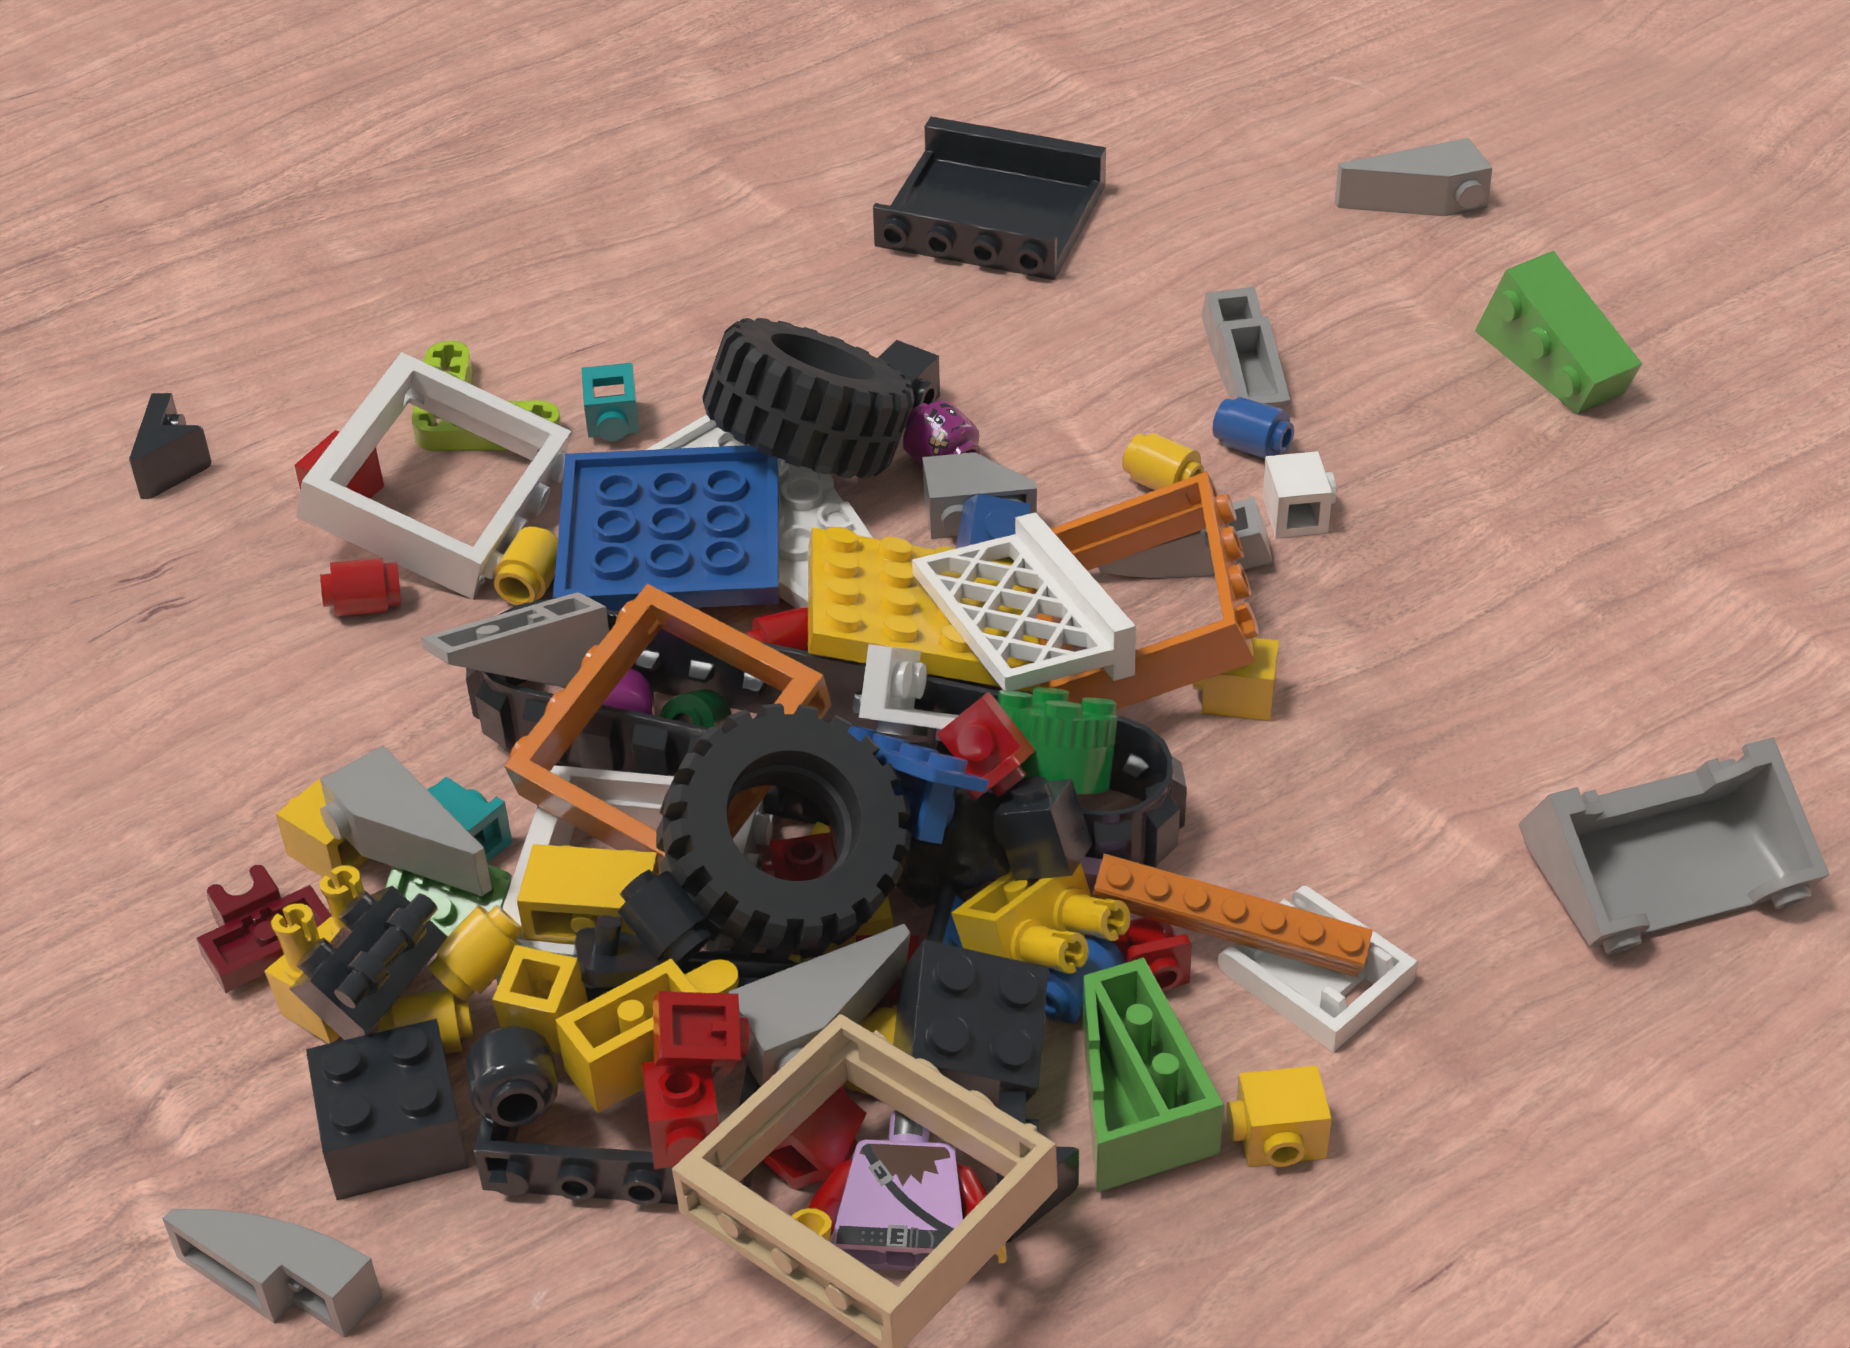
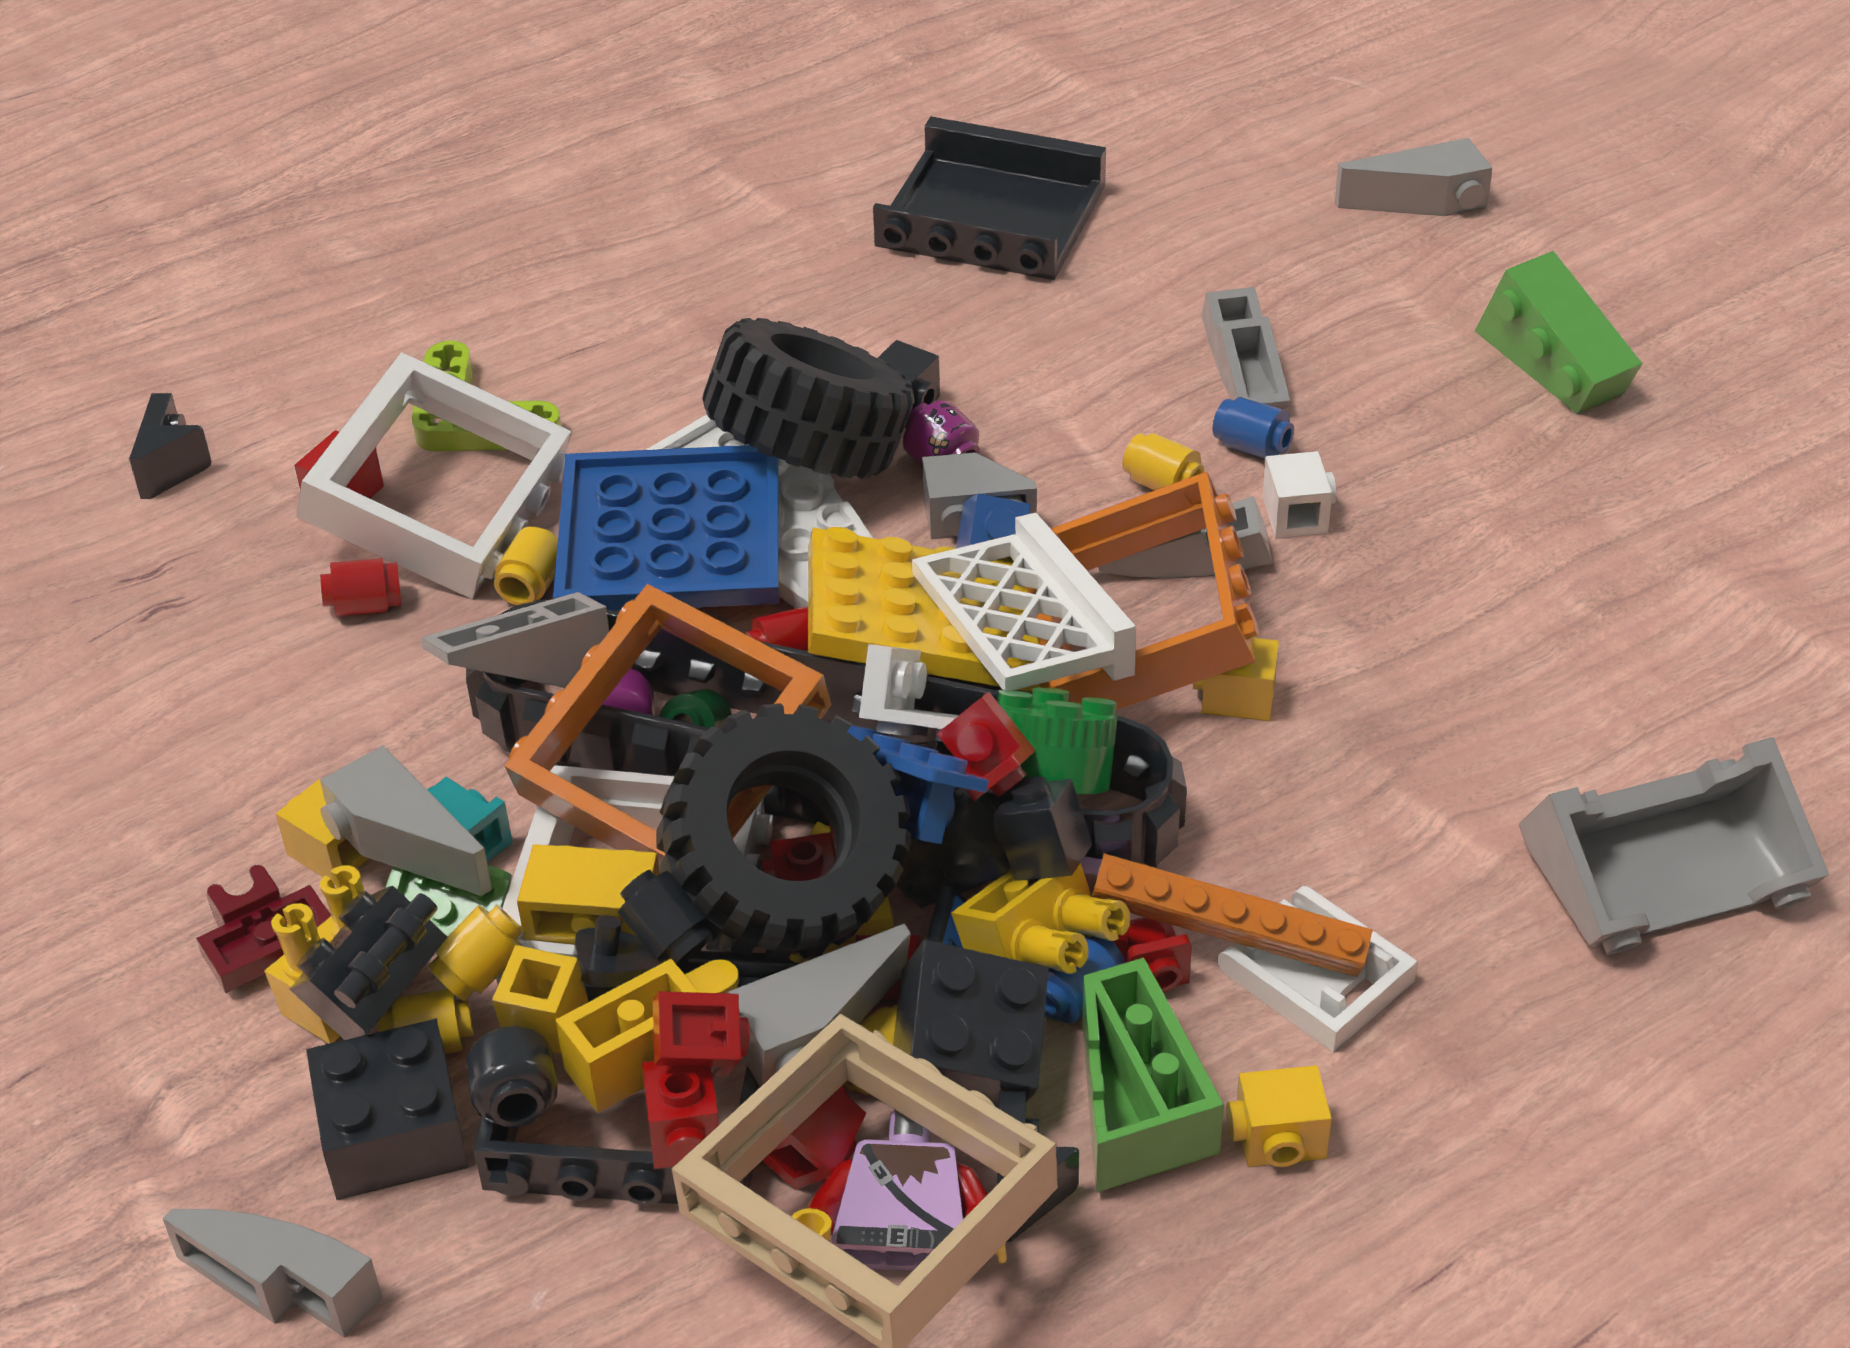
(611, 415): teal brick -> none

